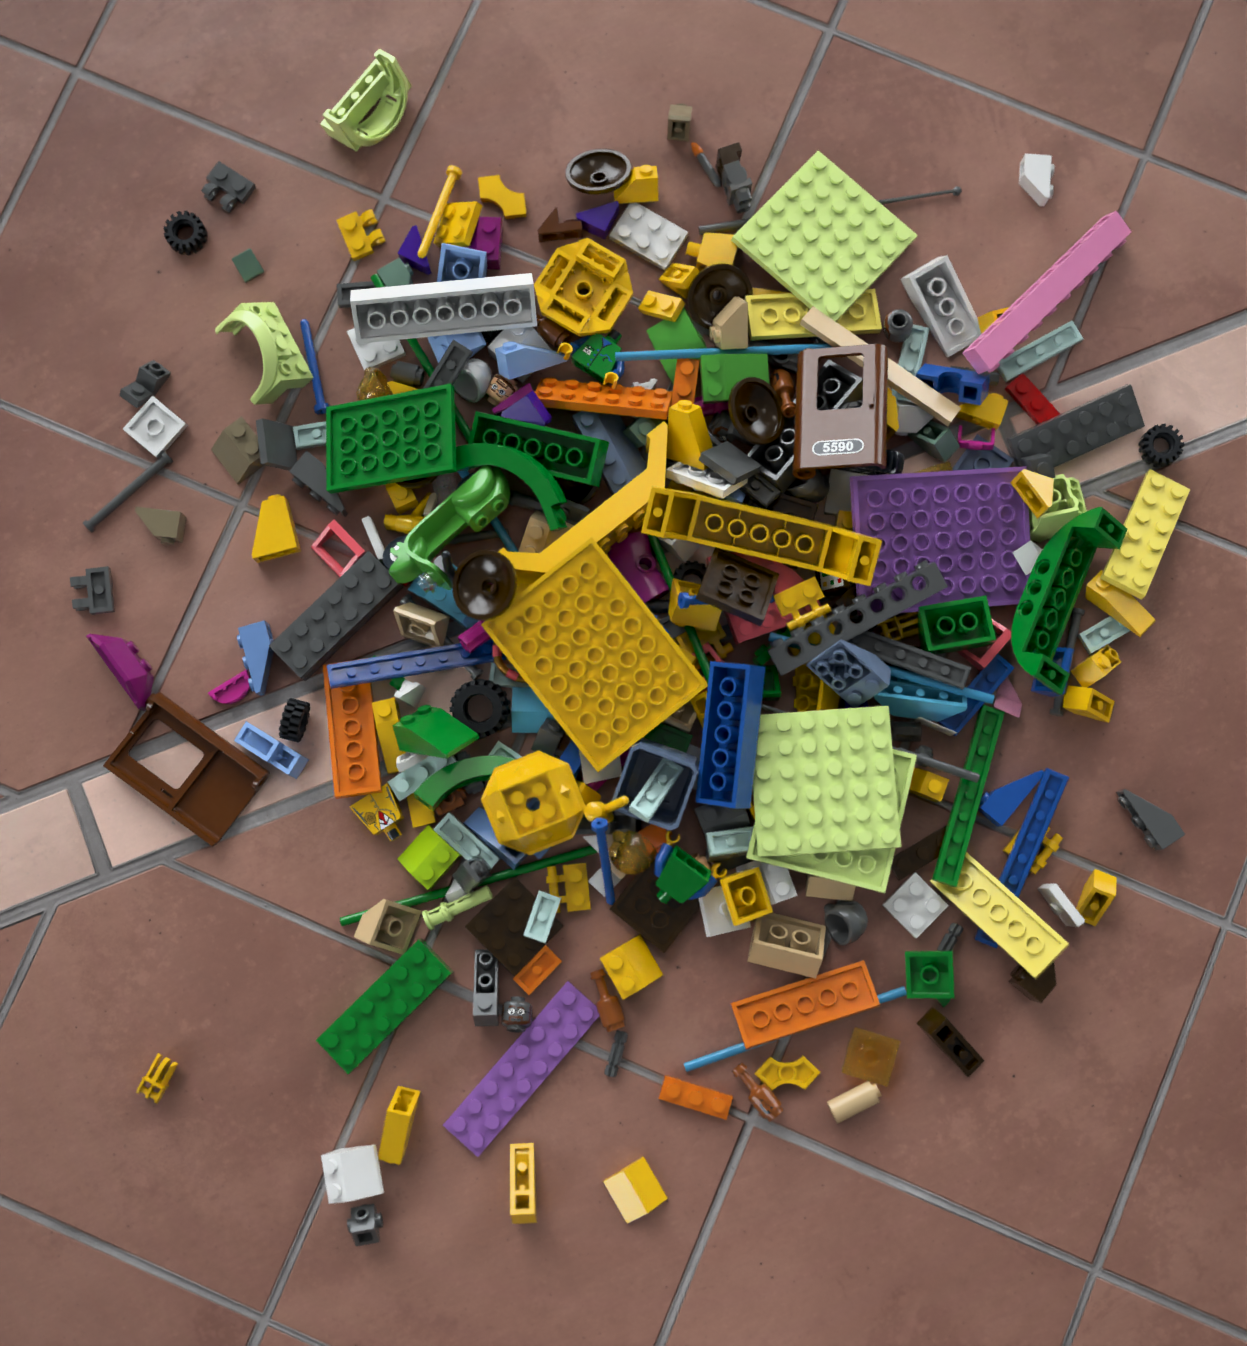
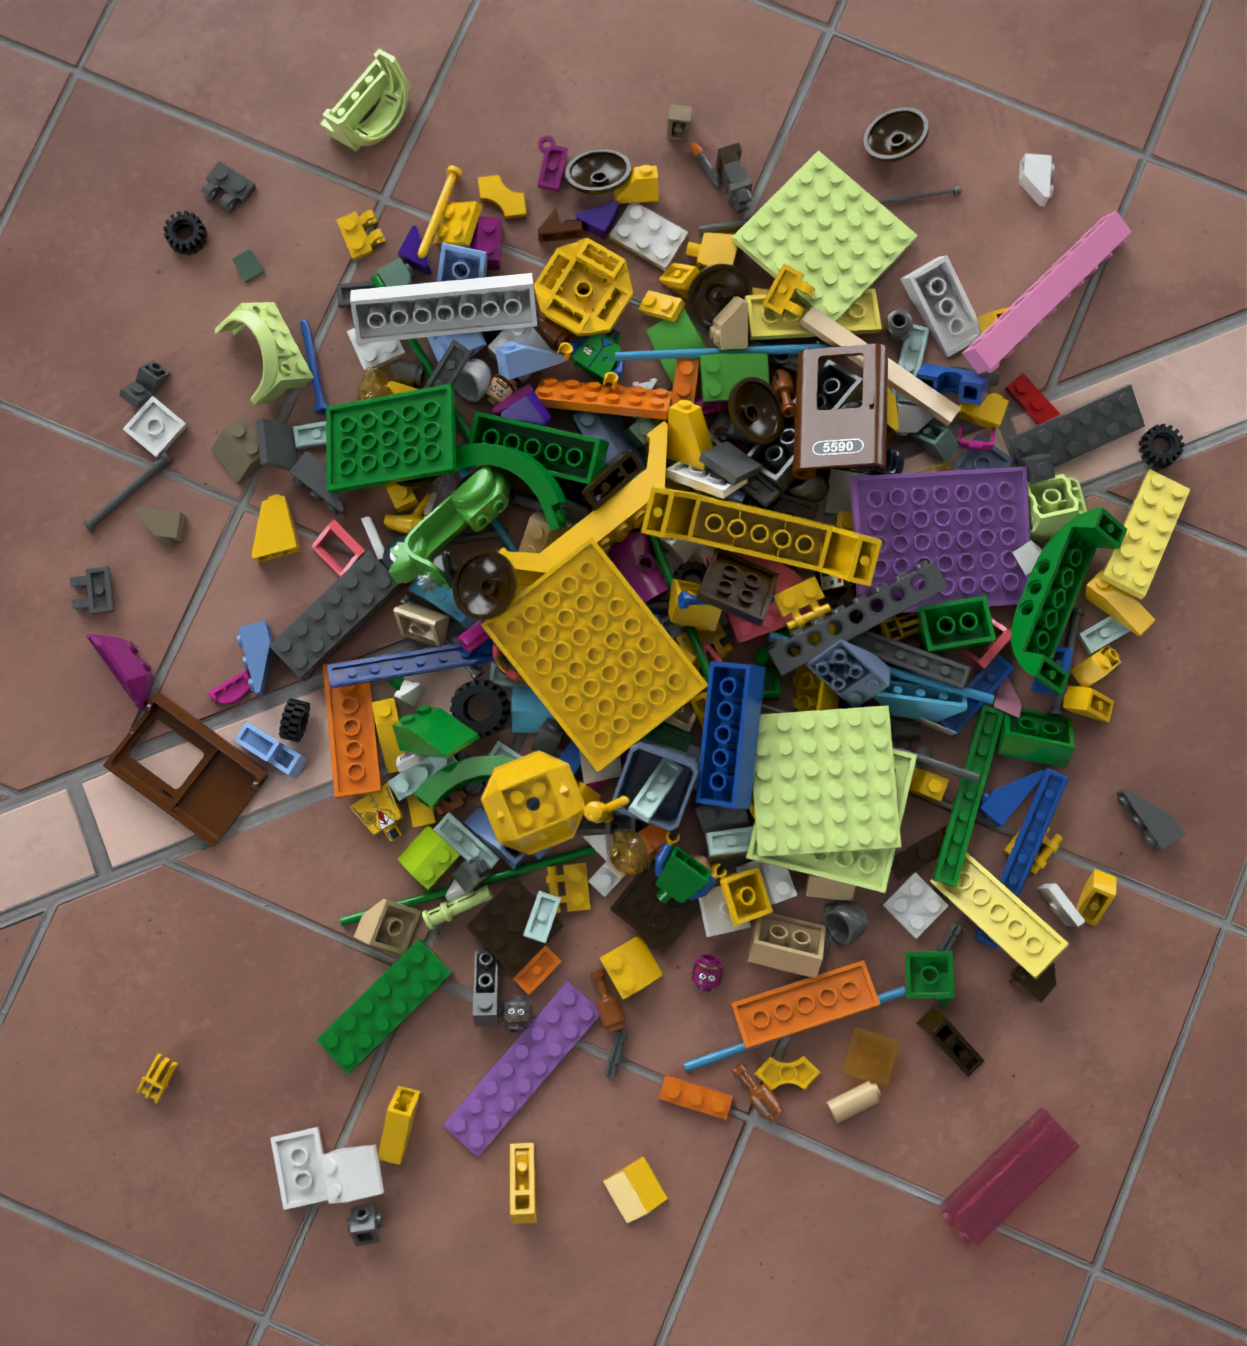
(300, 1167): none -> white plate
(552, 165): none -> magenta hinge
(599, 826): blue bar -> none
(612, 478): none -> dark brown slope
(707, 972): none -> magenta head
(783, 290): none -> yellow plate
(896, 134): none -> dark brown dish
(1008, 1177): none -> clear pink brick
(1034, 490): yellow slope -> none
(1037, 738): none -> green slope
(1039, 351): light aqua tile -> none

